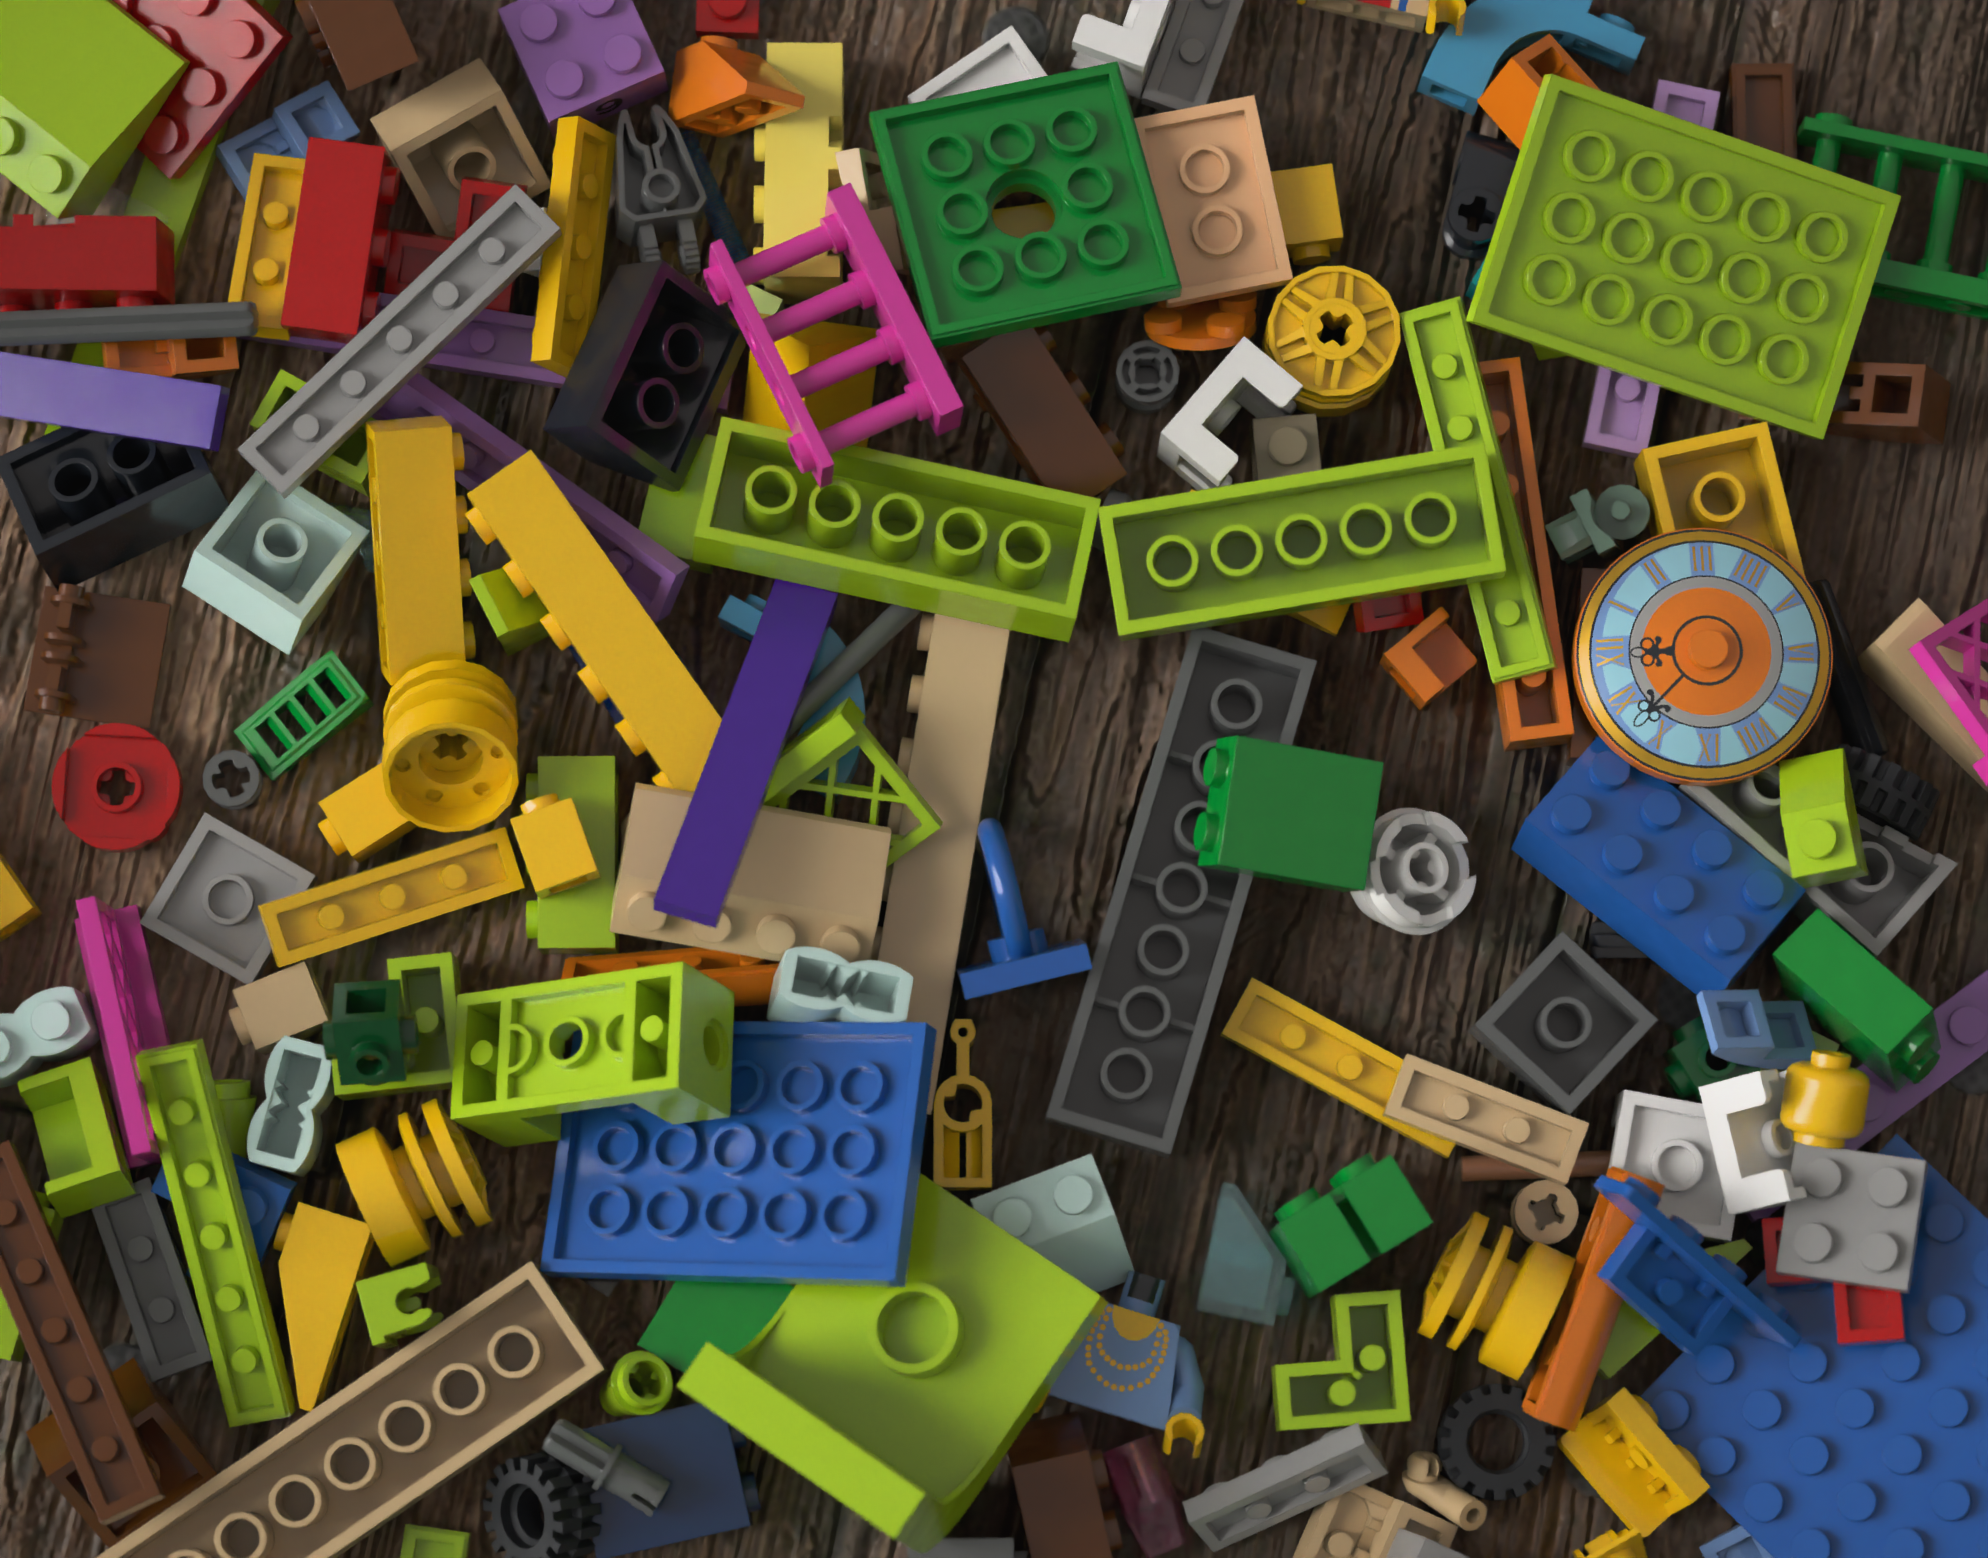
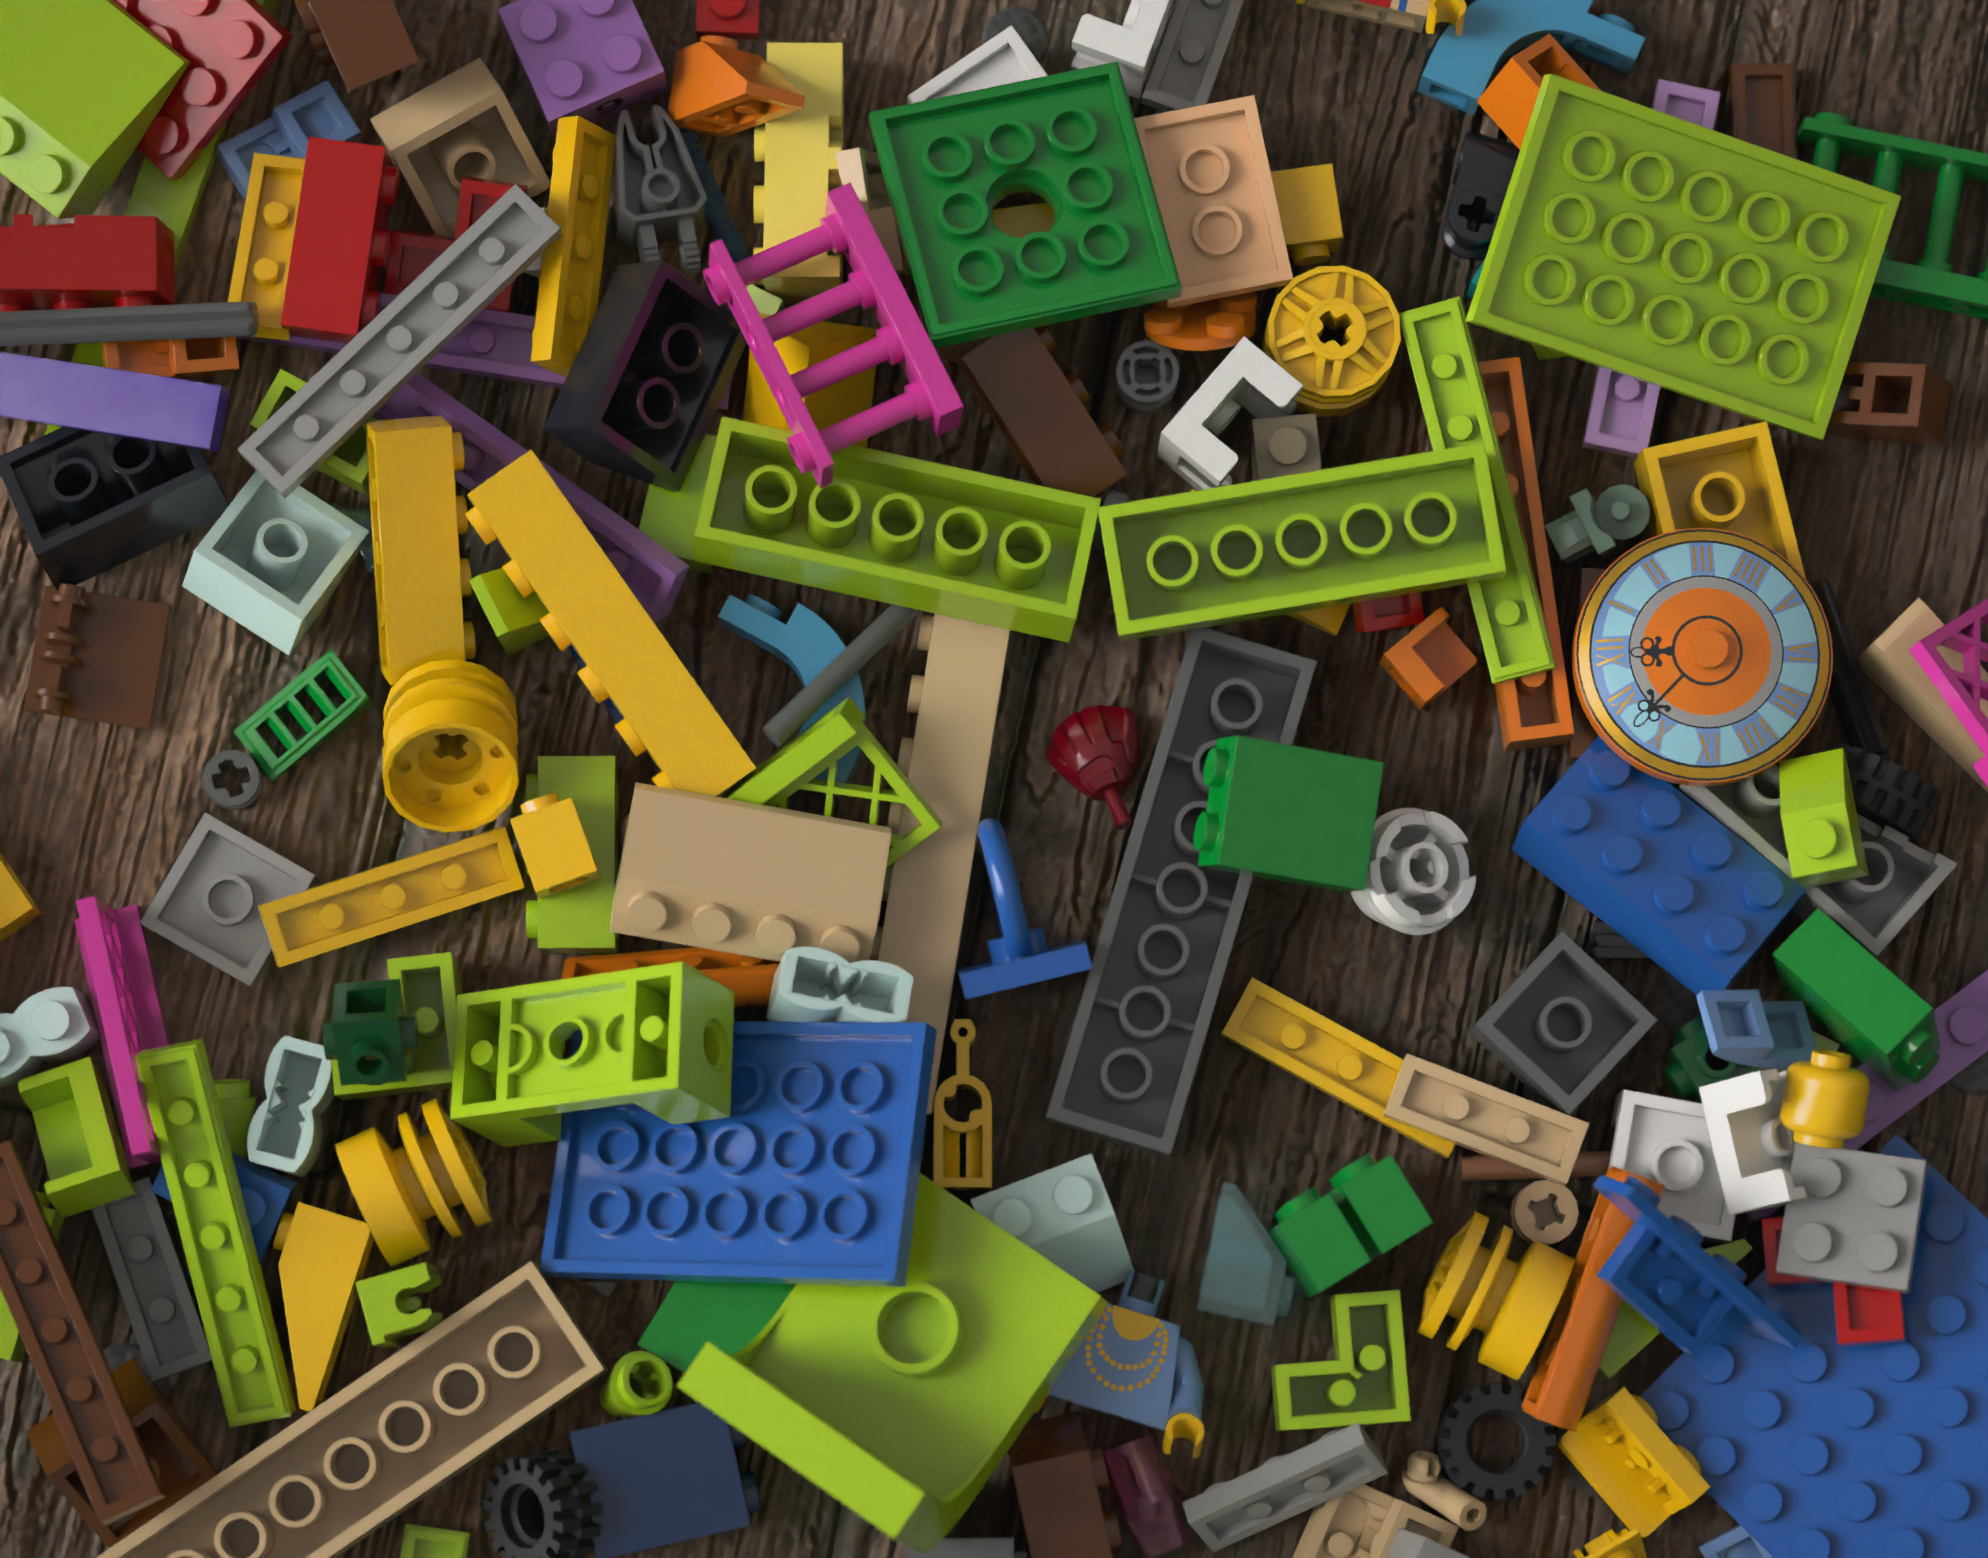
(93, 760): red plate -> none
(279, 1007): tan brick -> none
(362, 817): yellow brick -> none
(606, 1466): dark grey axle -> none
(745, 753): dark purple tile -> none
(1098, 755): none -> dark red piece

